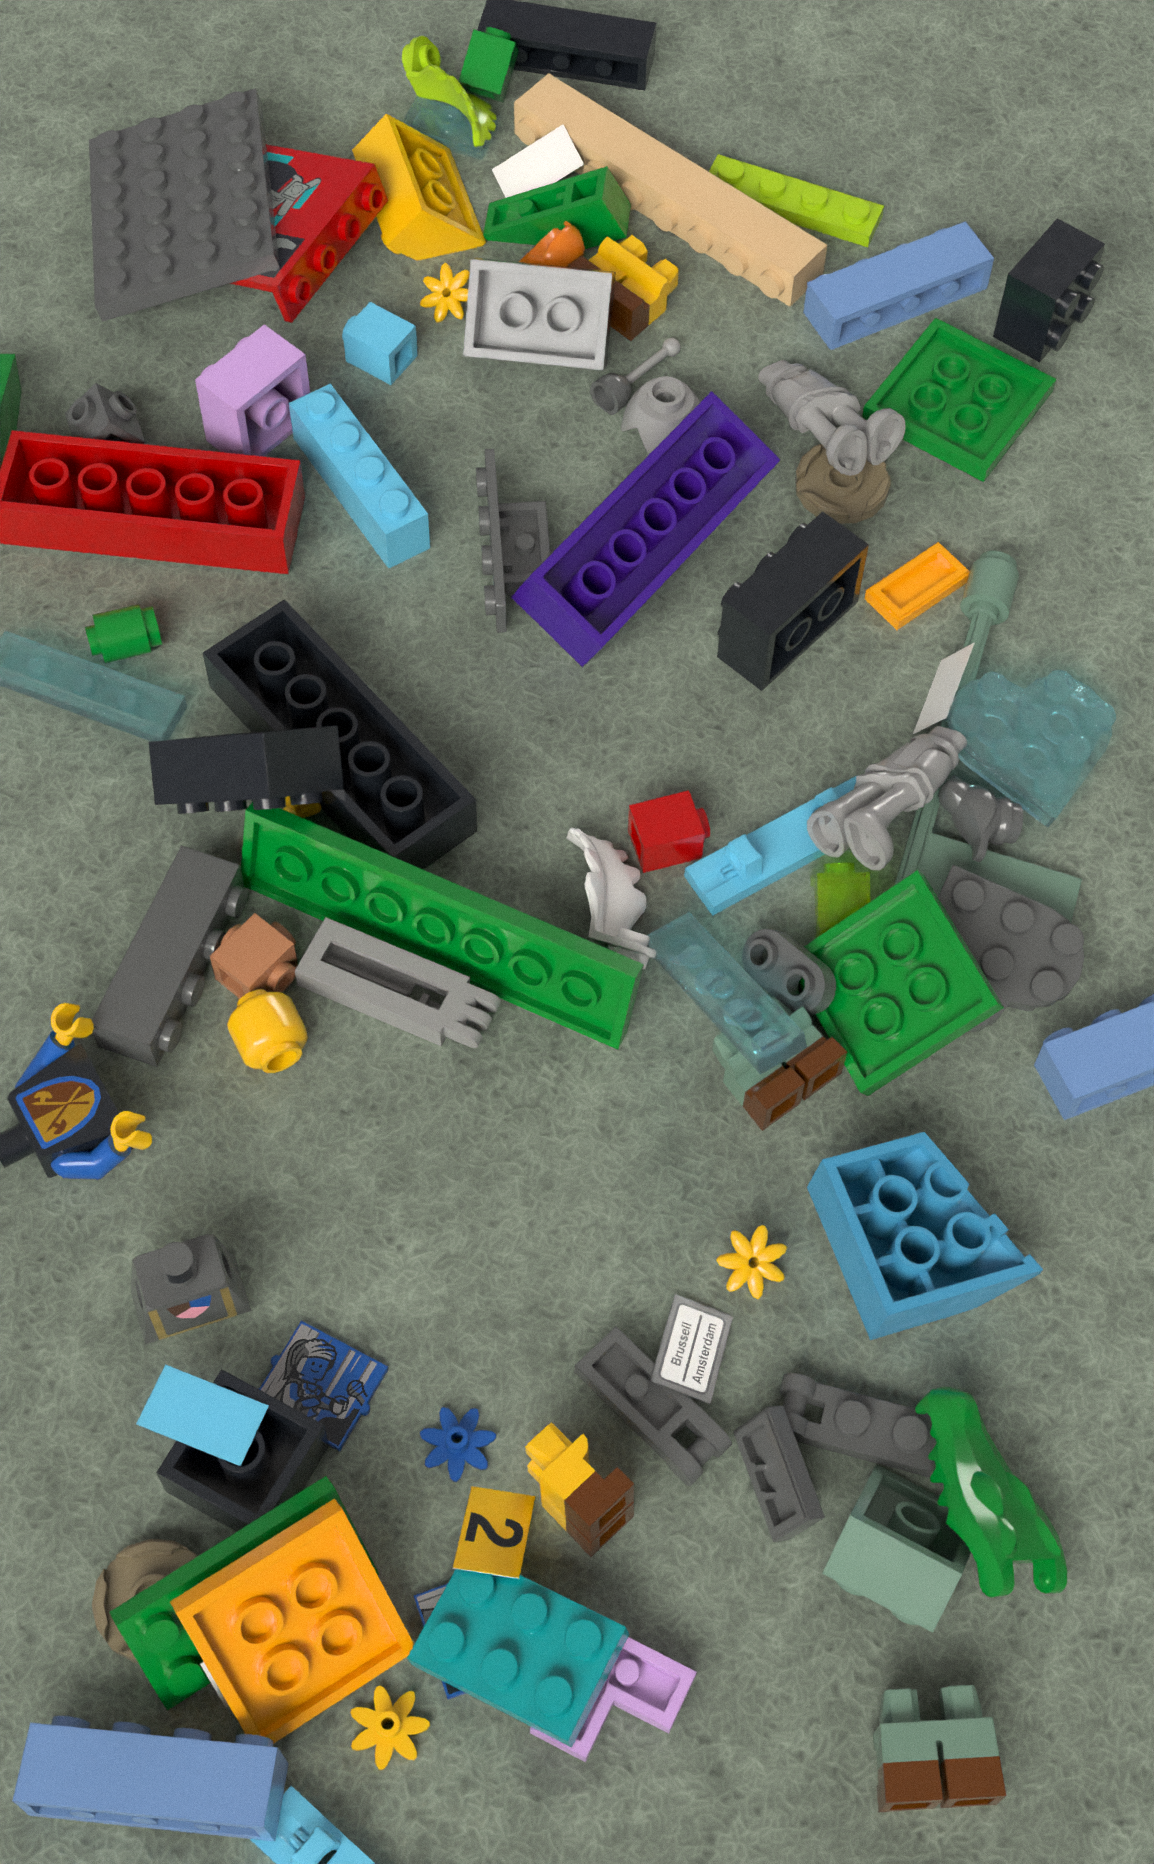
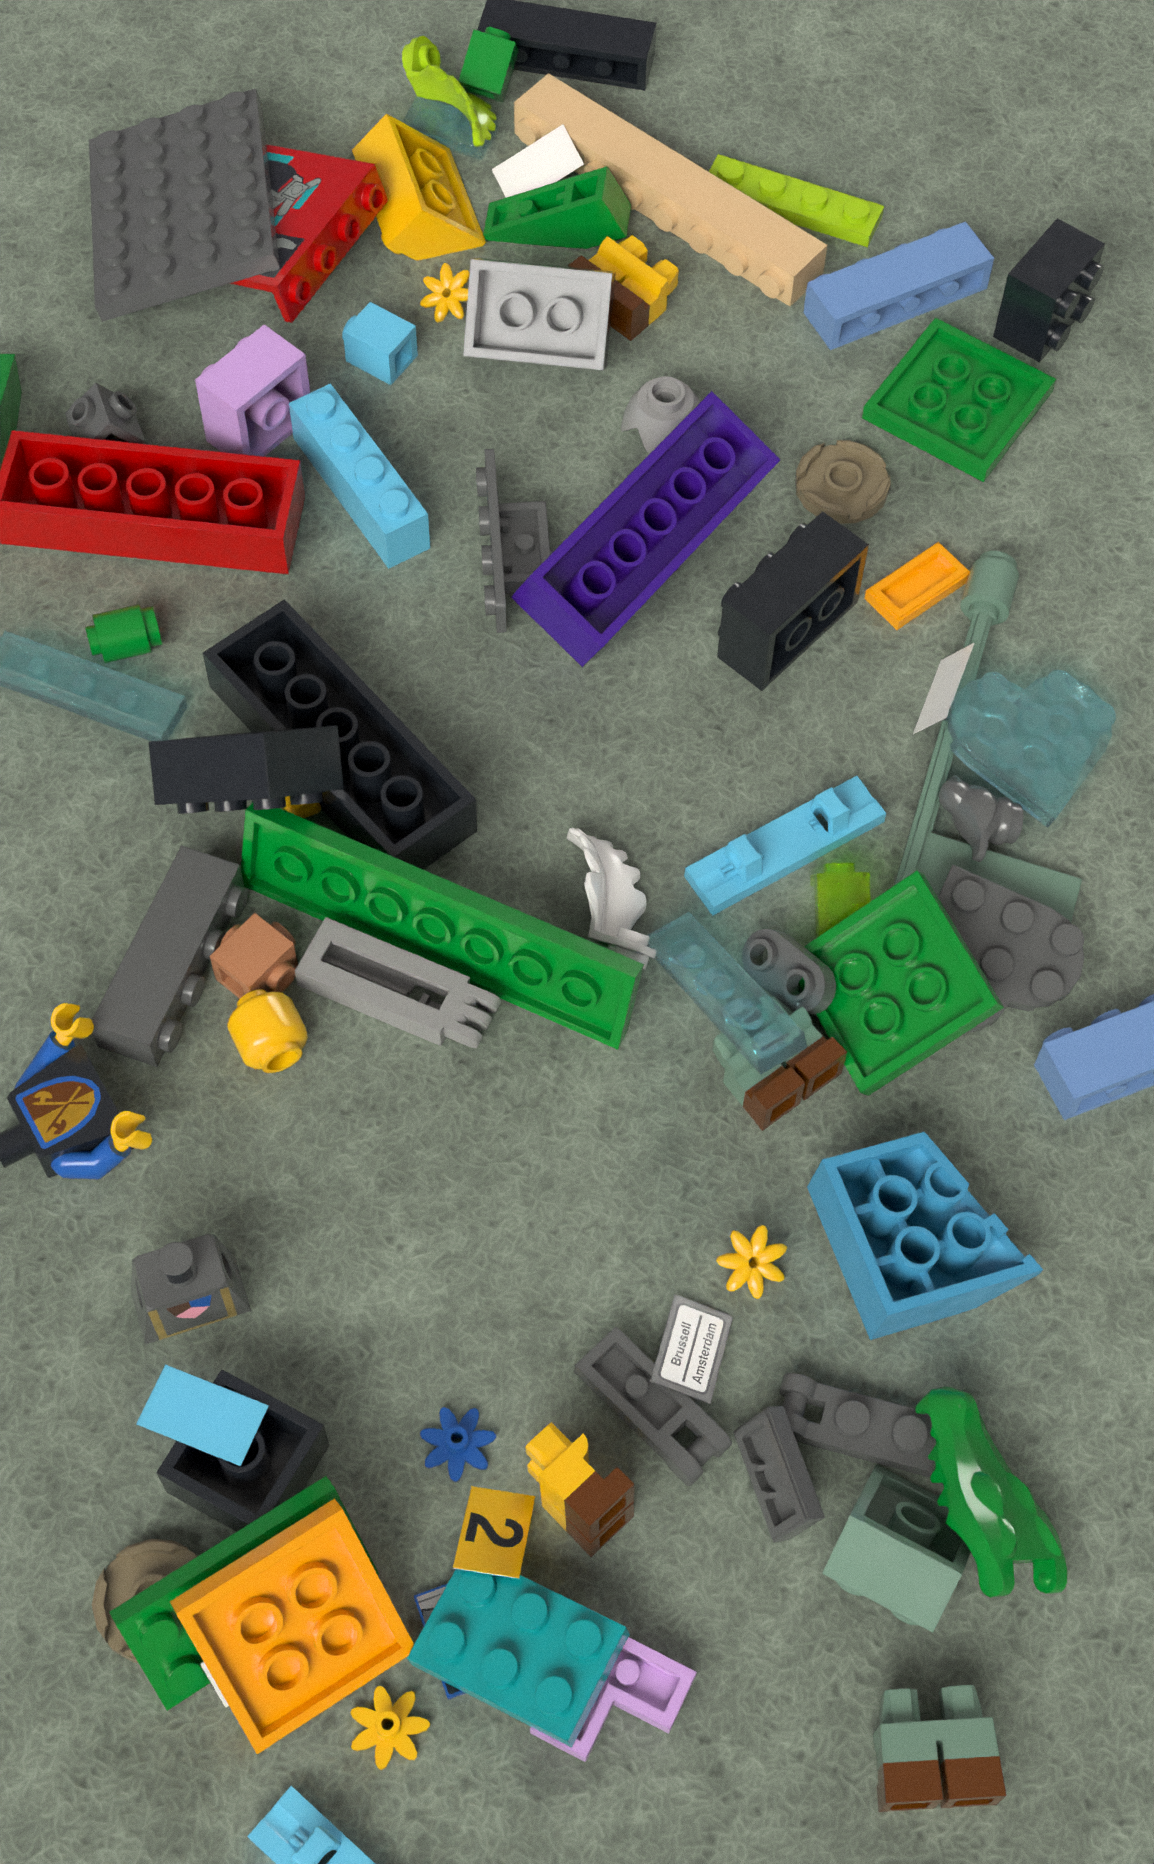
(152, 1779): medium blue brick -> none
(324, 1381): piece -> none
(557, 247): orange hair -> none
(614, 391): dark grey hinge -> none
(667, 831): red brick -> none
(832, 417): light grey piece -> none
(887, 788): light grey piece -> none

